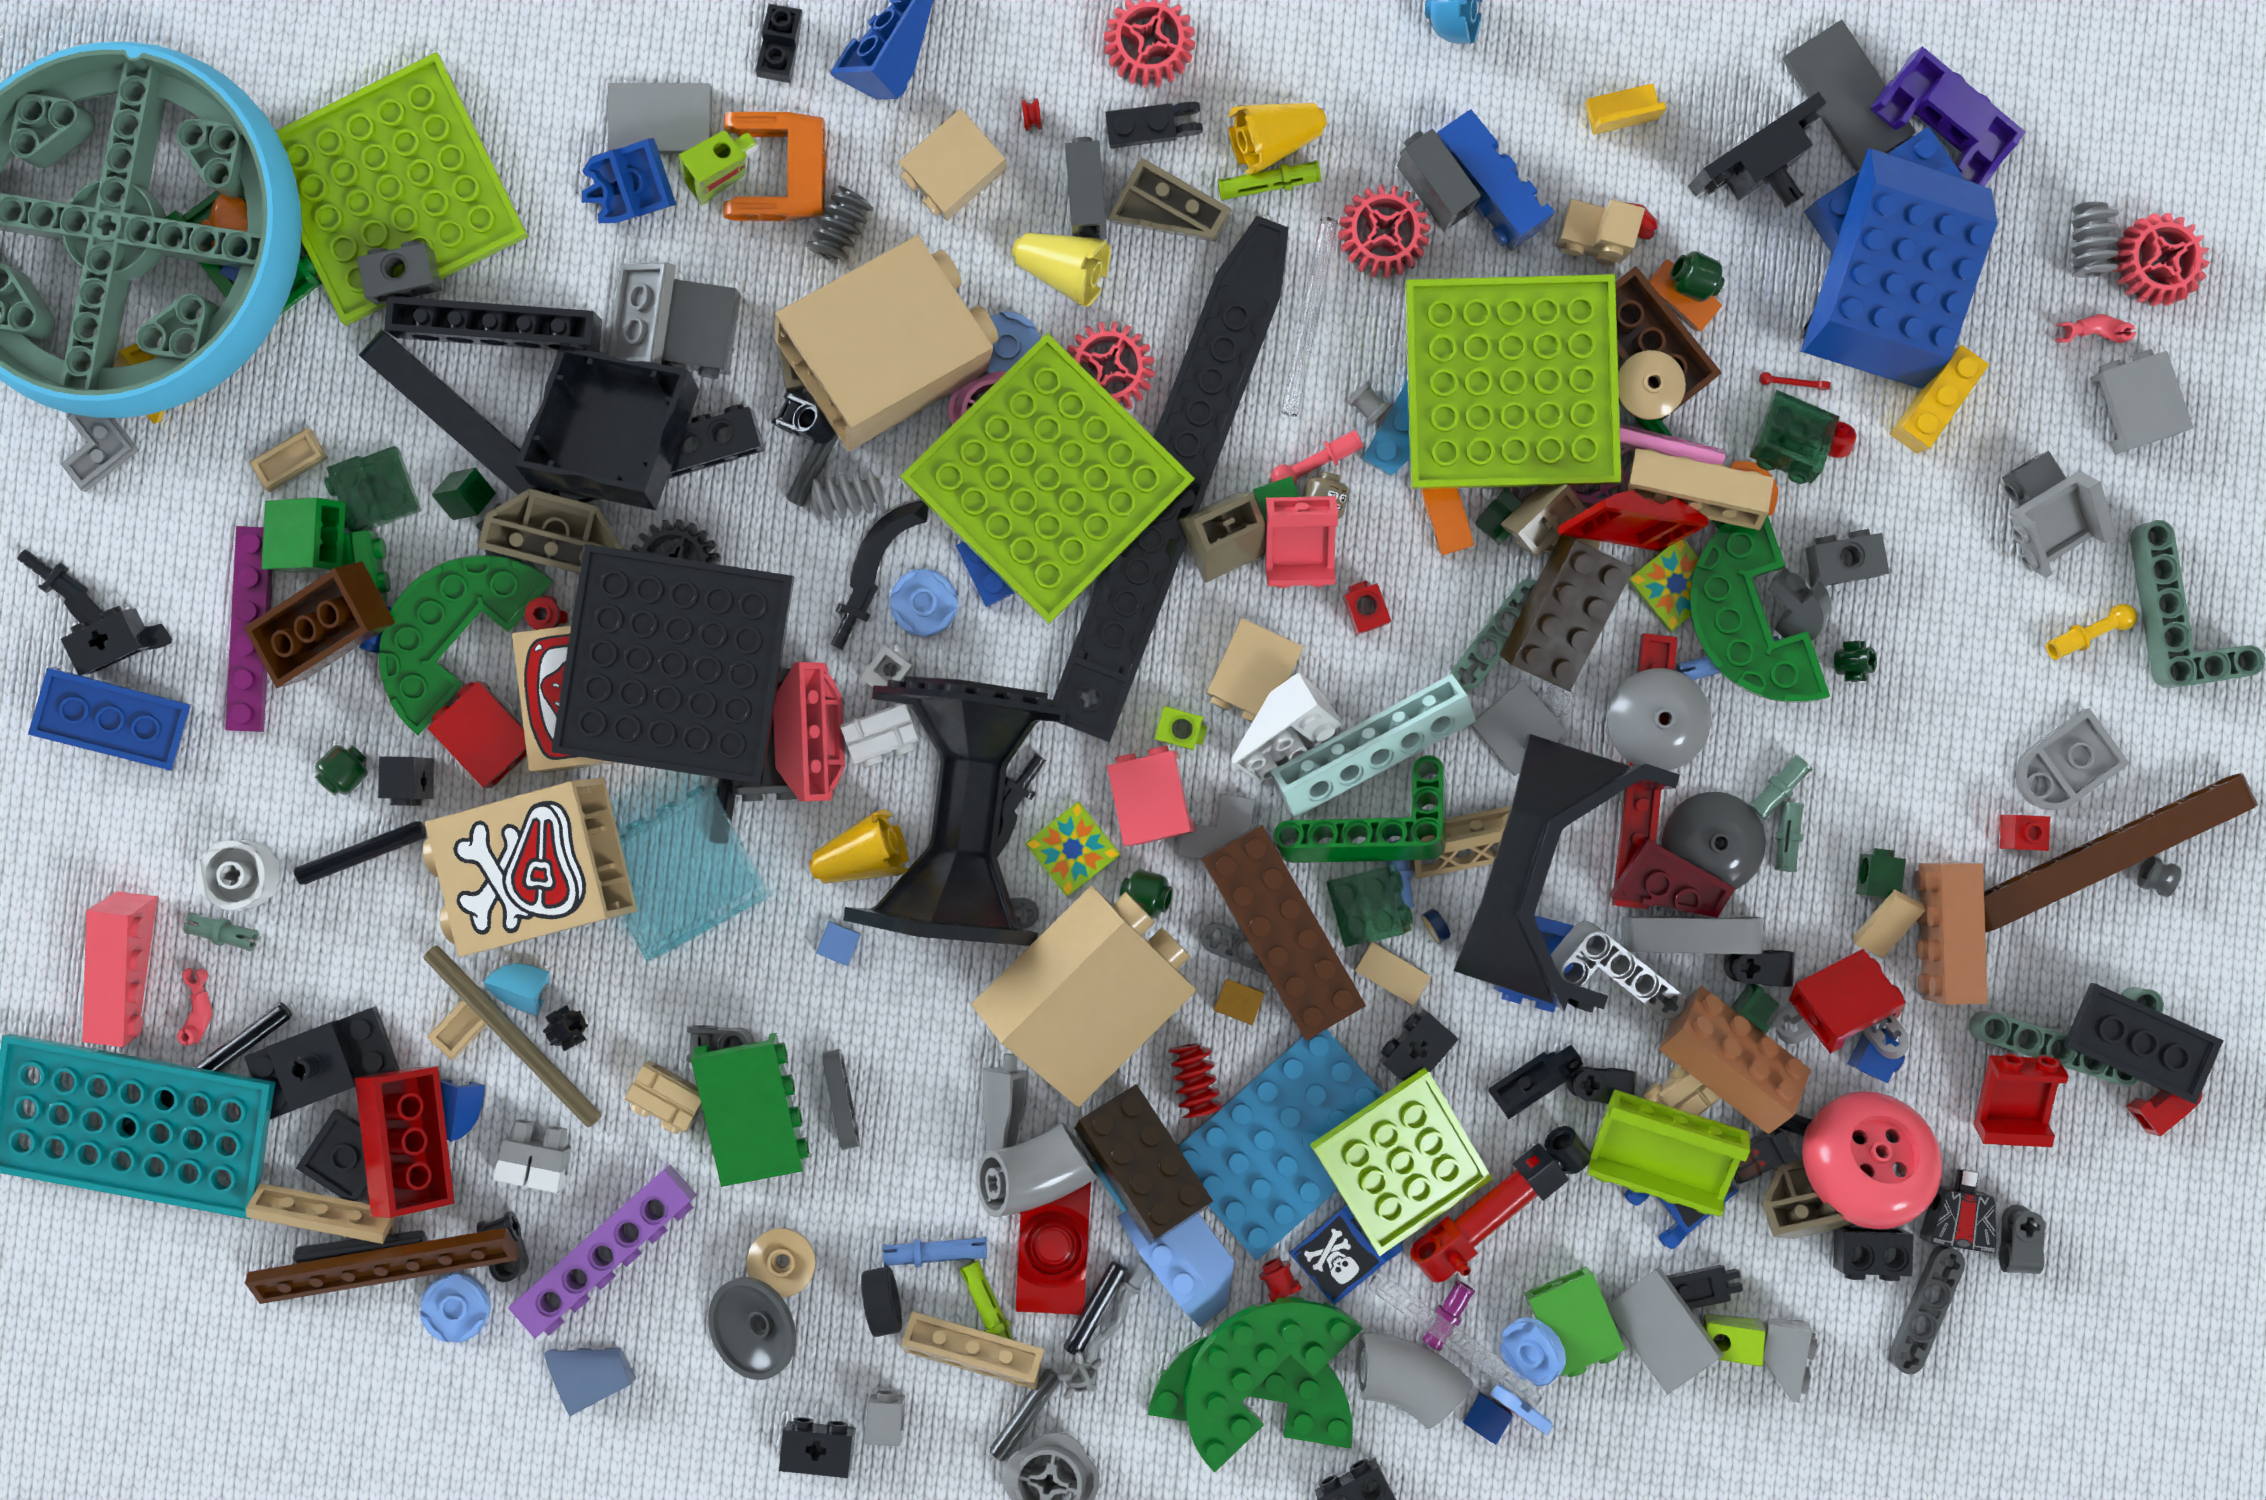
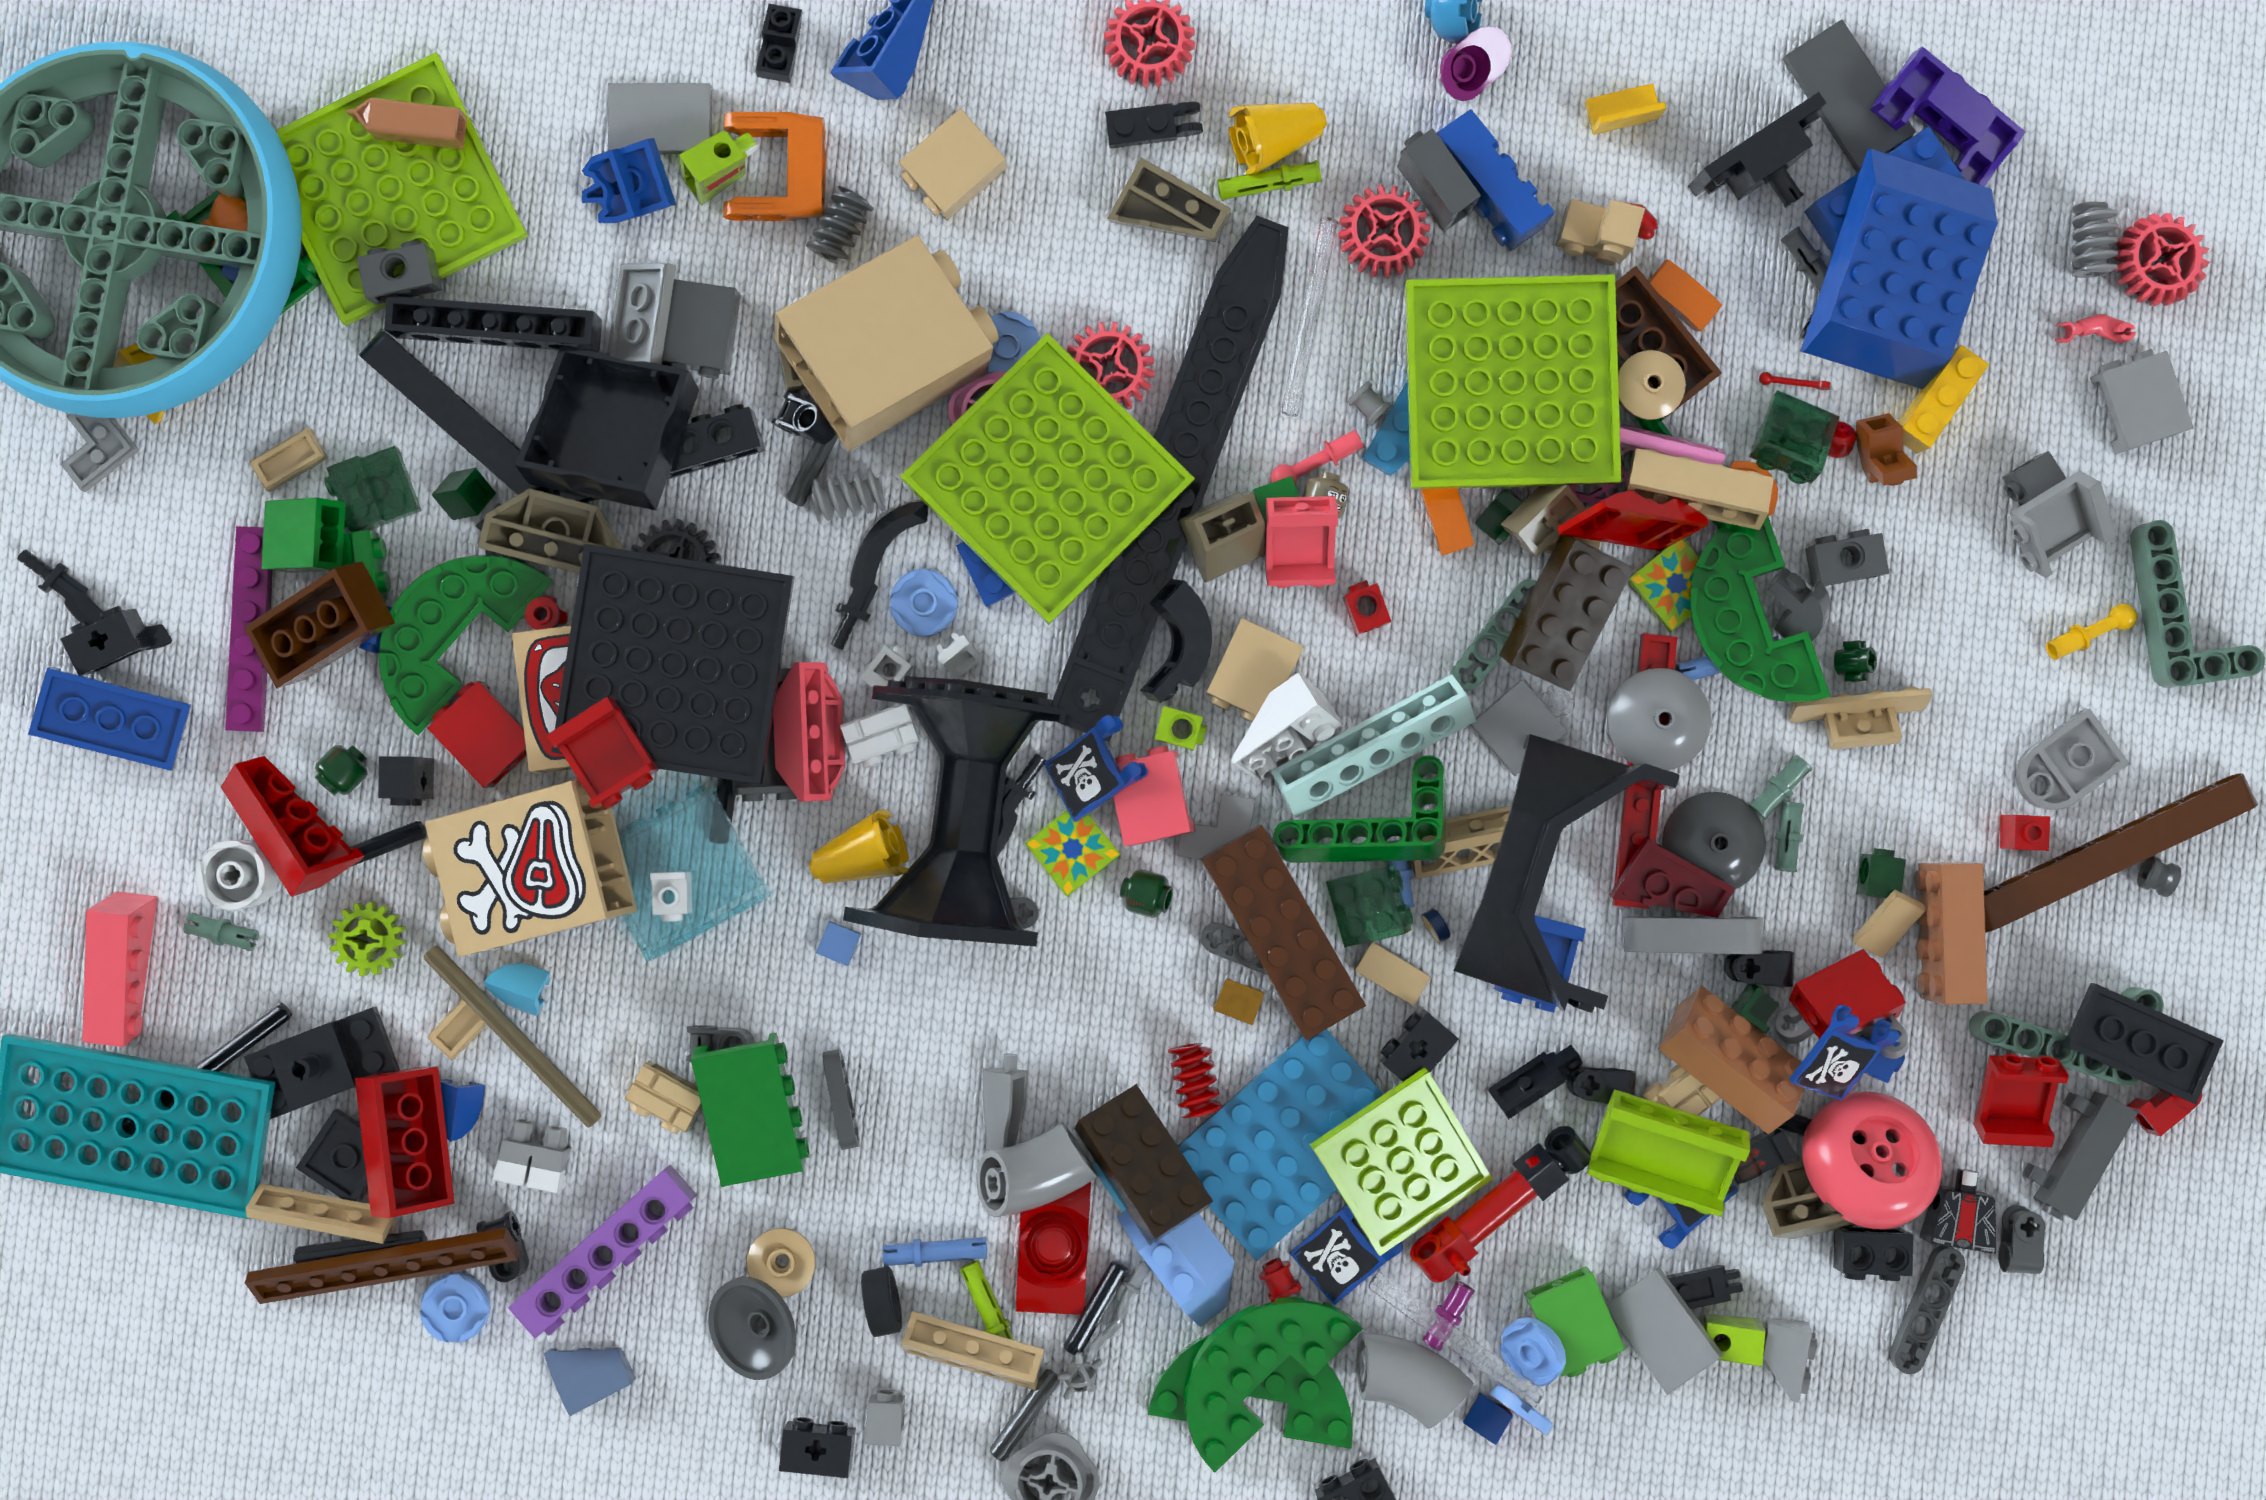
(201, 1008): coral arm -> none
(286, 827): none -> red wedge
(370, 925): none -> lime gear
(412, 122): none -> nougat piece
(565, 1028): black gear -> none
(604, 753): none -> red panel
(681, 885): none -> white brick
(958, 656): none -> white tile
(1031, 114): red bush -> none
(1065, 263): light yellow cone -> none
(1086, 188): dark grey brick -> none
(1087, 993): tan brick -> none
(1088, 772): none -> flag
(1189, 640): none -> black arch
(1475, 62): none -> magenta piece
(1624, 971): light grey beam -> none
(1697, 276): dark green head -> none
(1806, 256): none -> dark grey pin
(1841, 1057): none -> flag
(1862, 718): none -> tan bracket
(1882, 451): none -> dark orange brick
(2083, 1156): none -> dark grey brick

